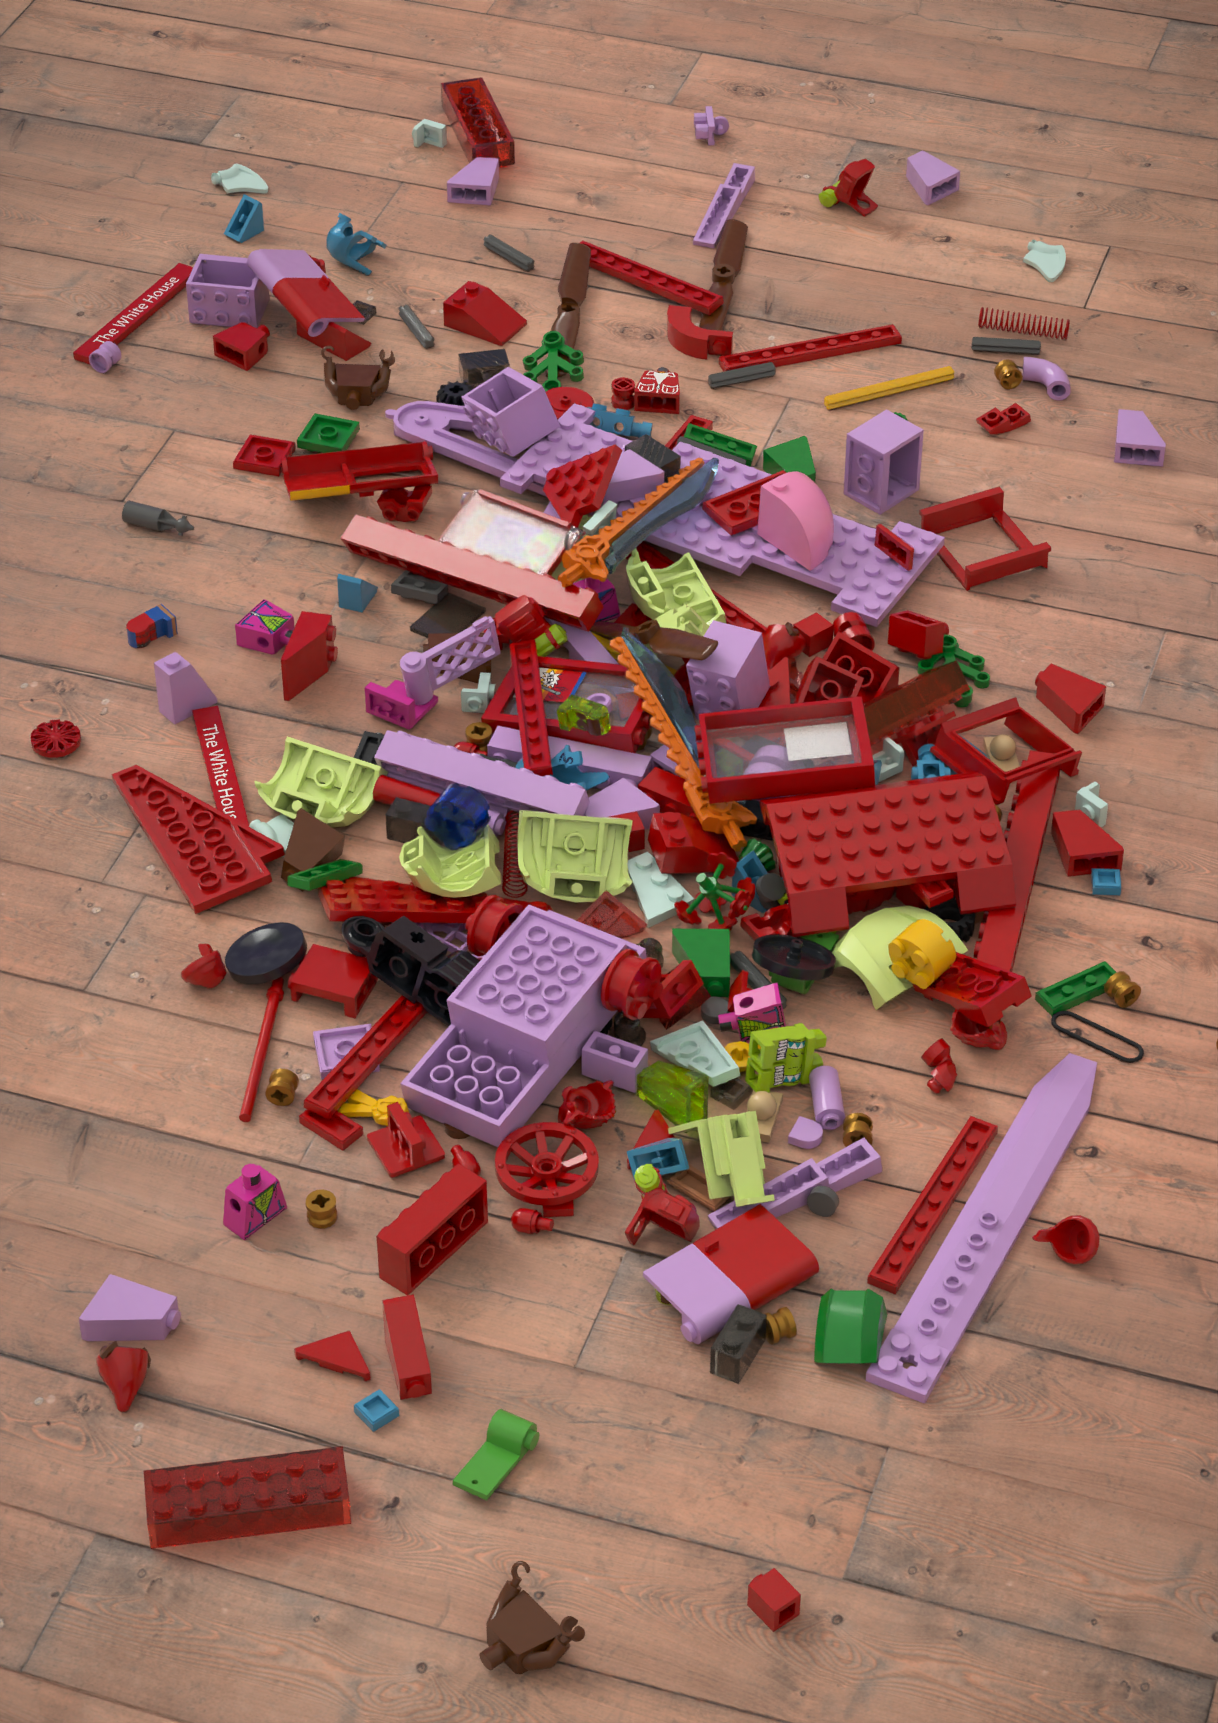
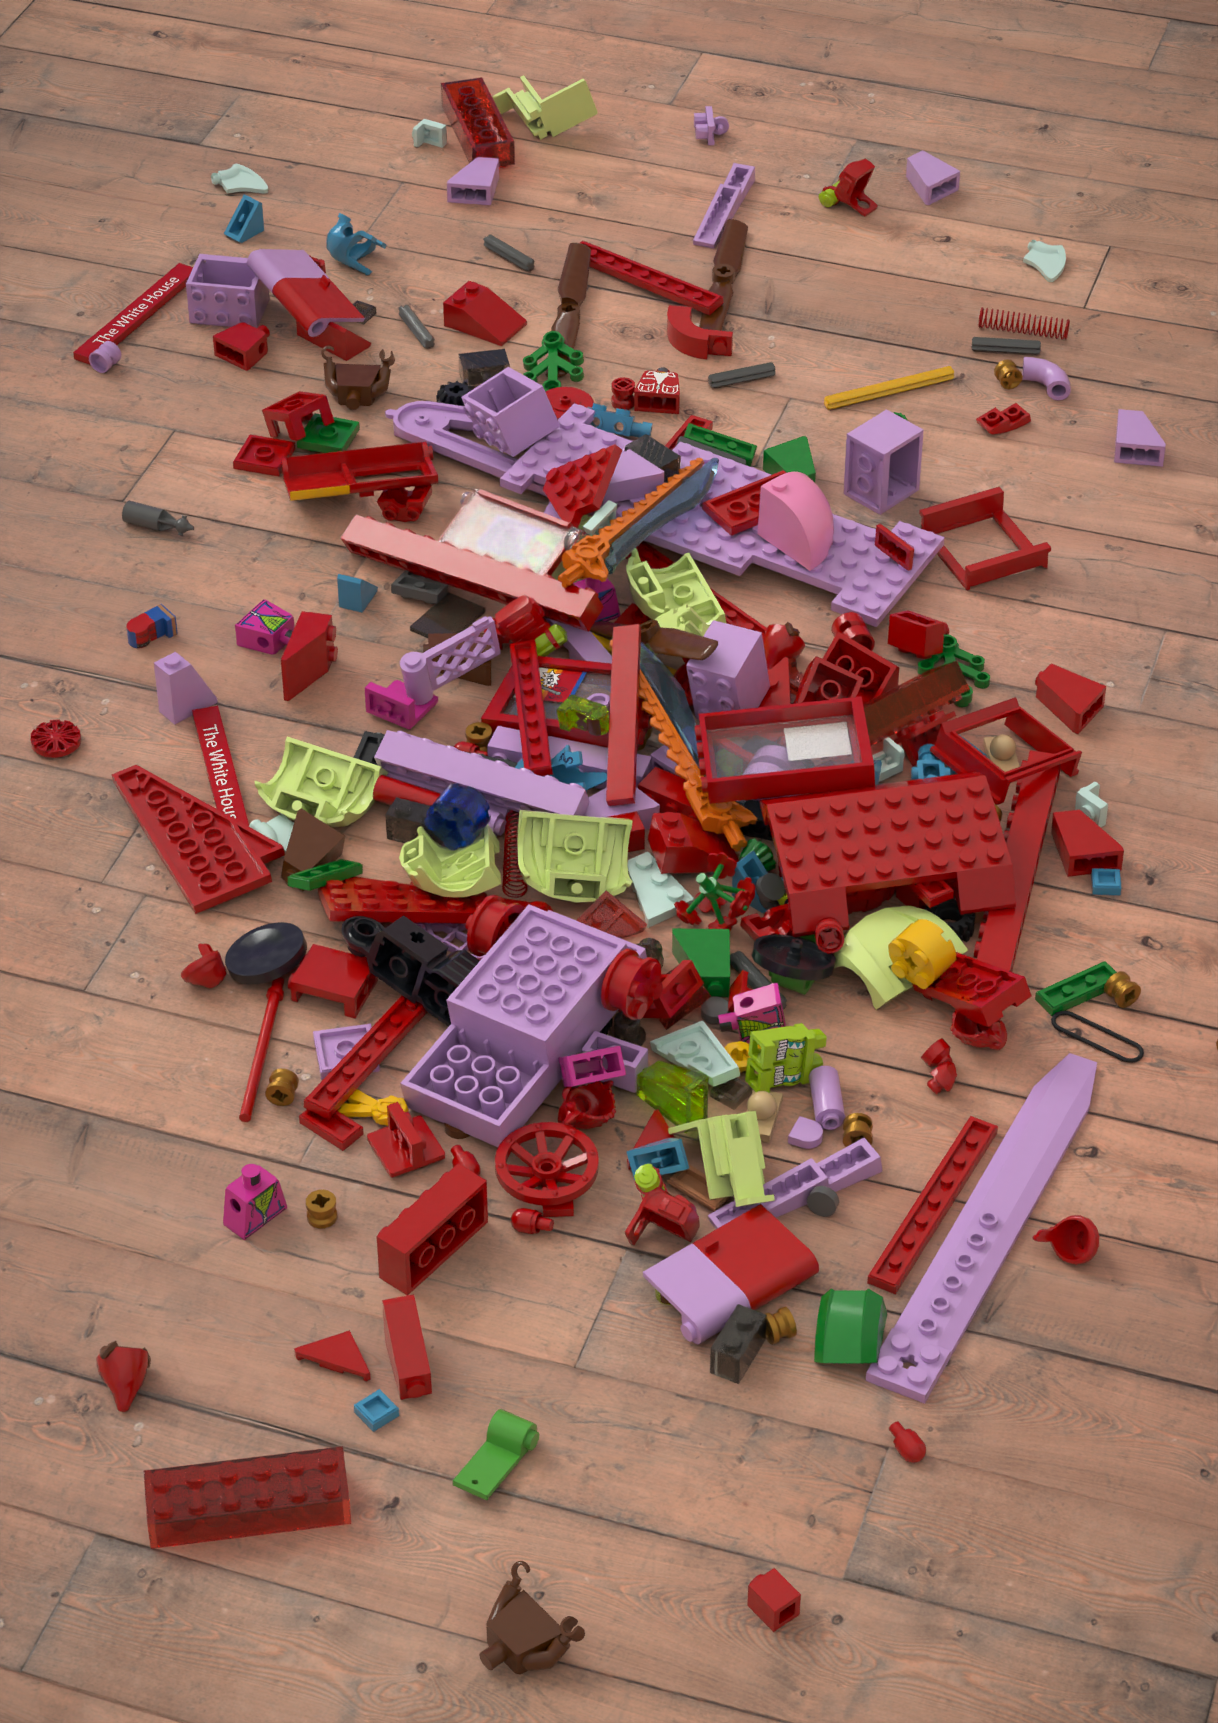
(128, 1313): lavender slope -> none
(294, 411): none -> red panel
(478, 699): light aqua bracket -> none
(552, 113): none -> yellowish green piece
(589, 1068): none -> dark pink torso
(623, 715): none -> tile
(814, 348): red tile -> none
(815, 633): red brick -> none
(828, 941): none -> red wheel
(908, 1443): none -> red cylinder

